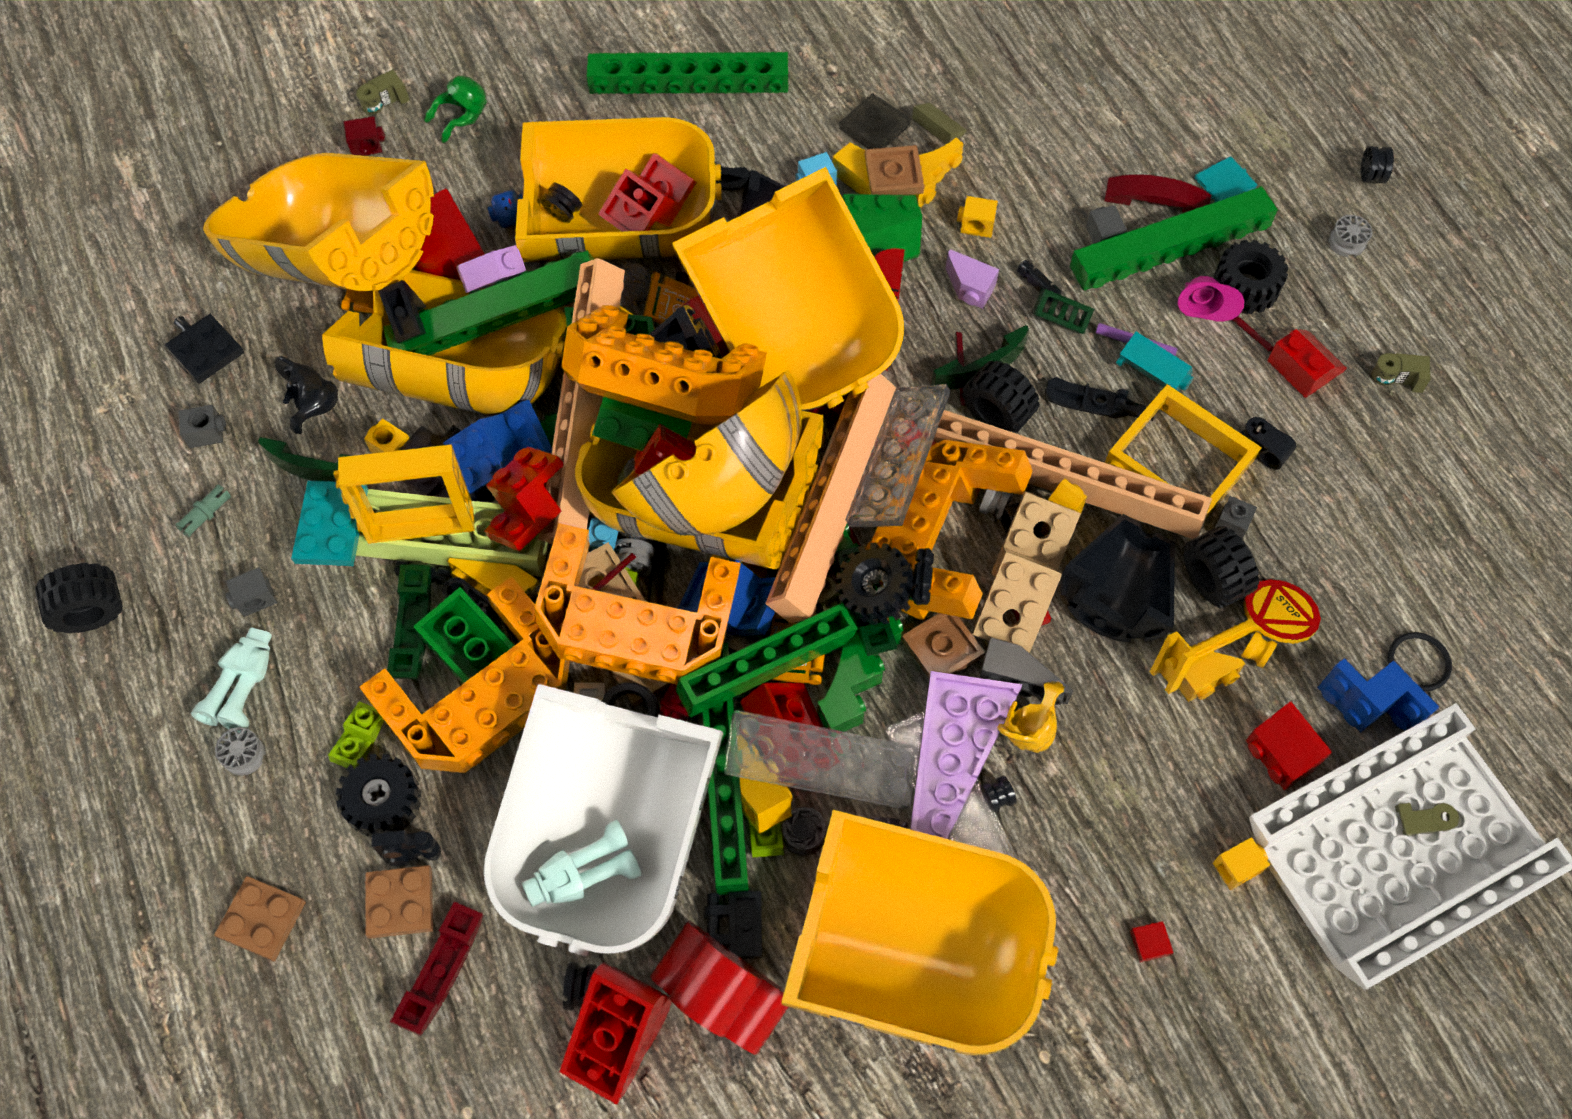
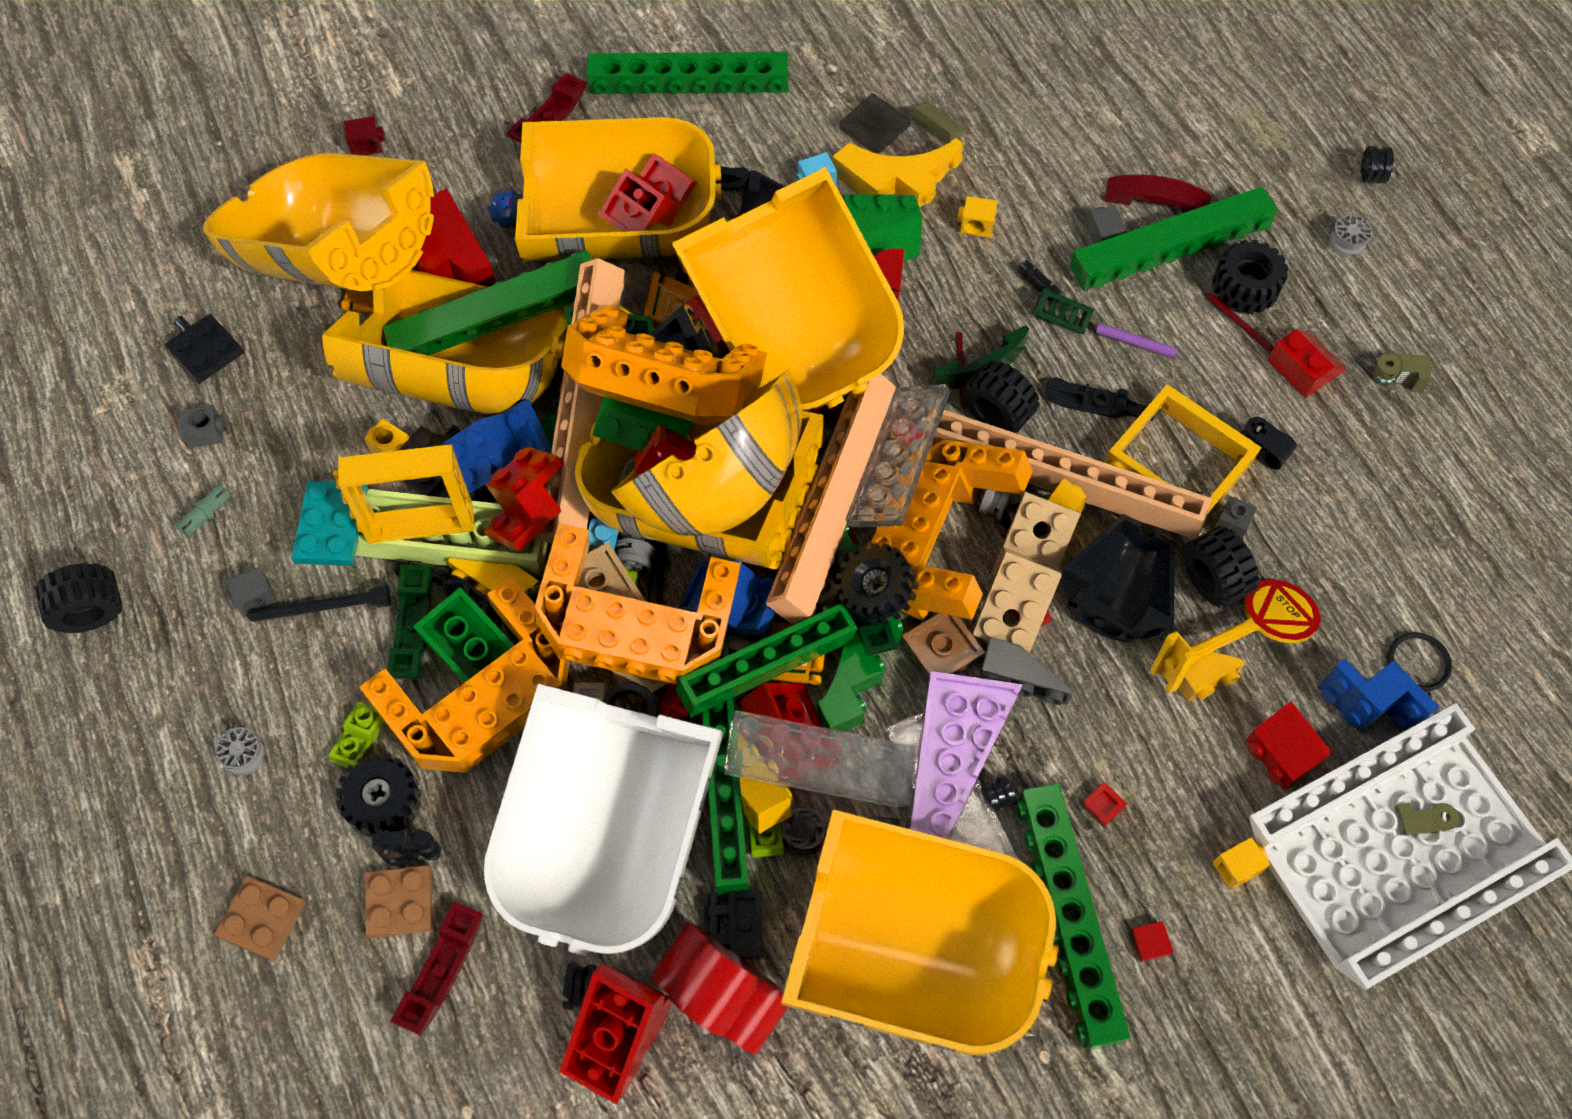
(242, 661): light aqua piece -> none
(298, 465): dark green slope -> none
(309, 390): black piece -> none
(378, 595): none -> black piece
(382, 92): olive leg -> none
(402, 311): black slope -> none
(463, 93): green hair -> none
(491, 268): lavender slope -> none
(557, 107): none -> dark red slope
(560, 880): light aqua piece -> none
(561, 202): black wheel -> none
(614, 572): dark red piece -> none
(894, 171): medium nougat plate -> none
(922, 576): black axle -> none
(971, 278): lavender slope -> none
(1033, 725): yellow piece -> none
(1094, 1033): none -> green brick
(1104, 804): none -> red tile
(1156, 363): teal brick -> none
(1210, 300): dark pink piece -> none
(1225, 179): teal piece -> none
(1259, 649): yellow wheel -> none

